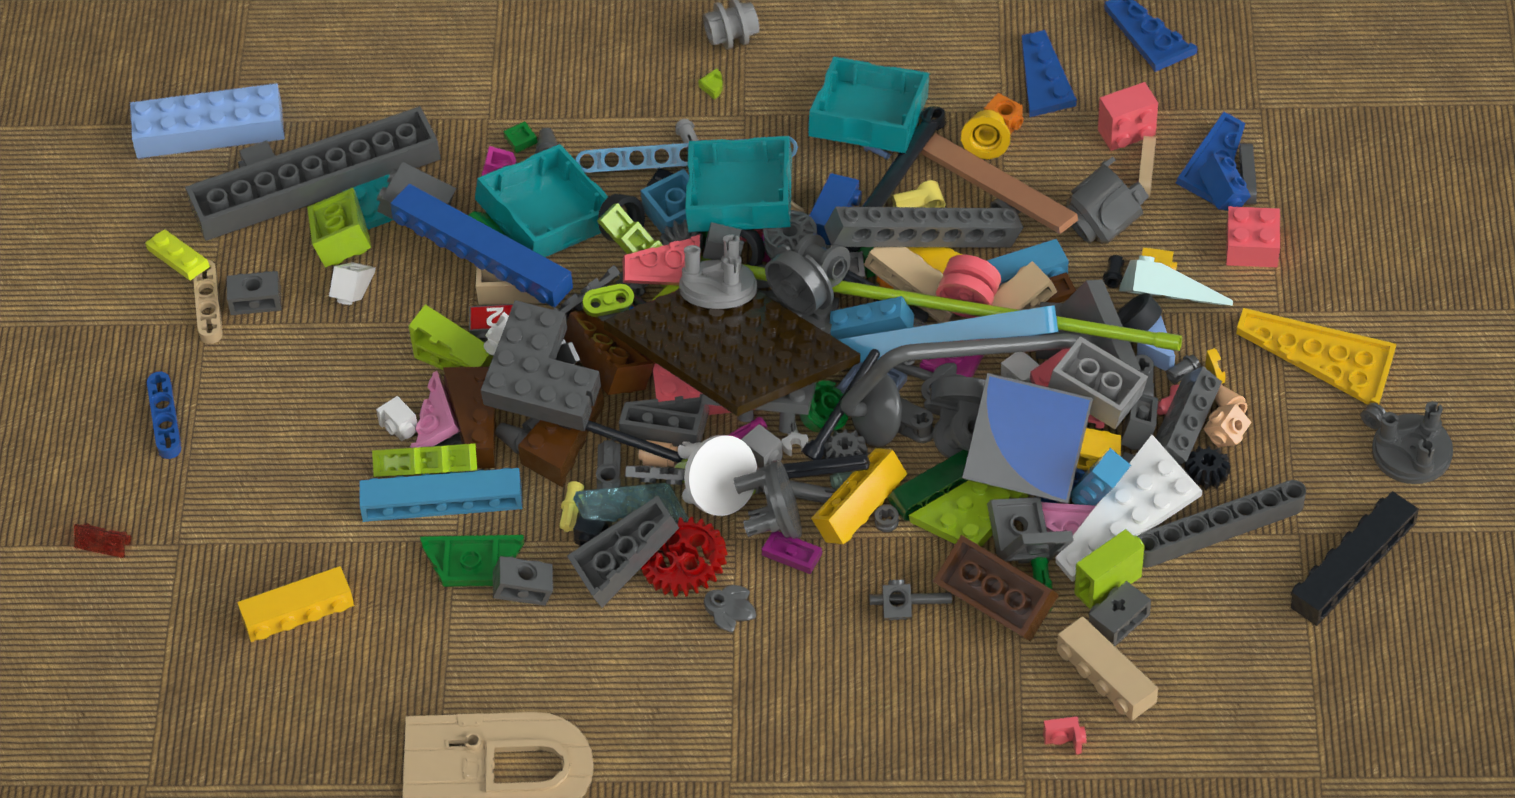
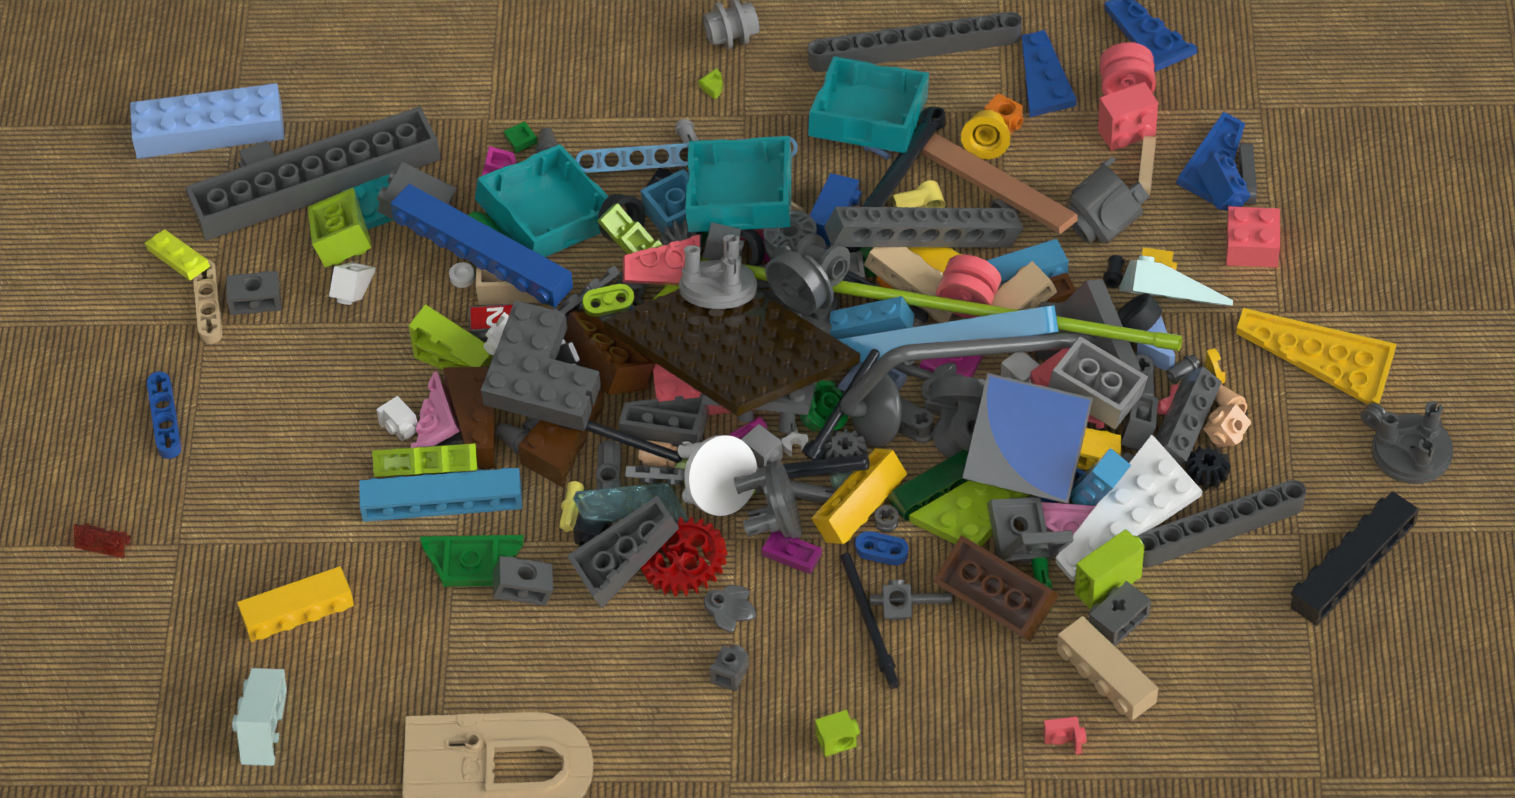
(258, 715): none -> light aqua wedge
(462, 275): none -> white tile
(729, 667): none -> dark grey brick
(836, 732): none -> lime brick
(883, 547): none -> blue plate
(885, 661): none -> black bar
(918, 40): none -> dark grey beam
(1125, 67): none -> coral wheel

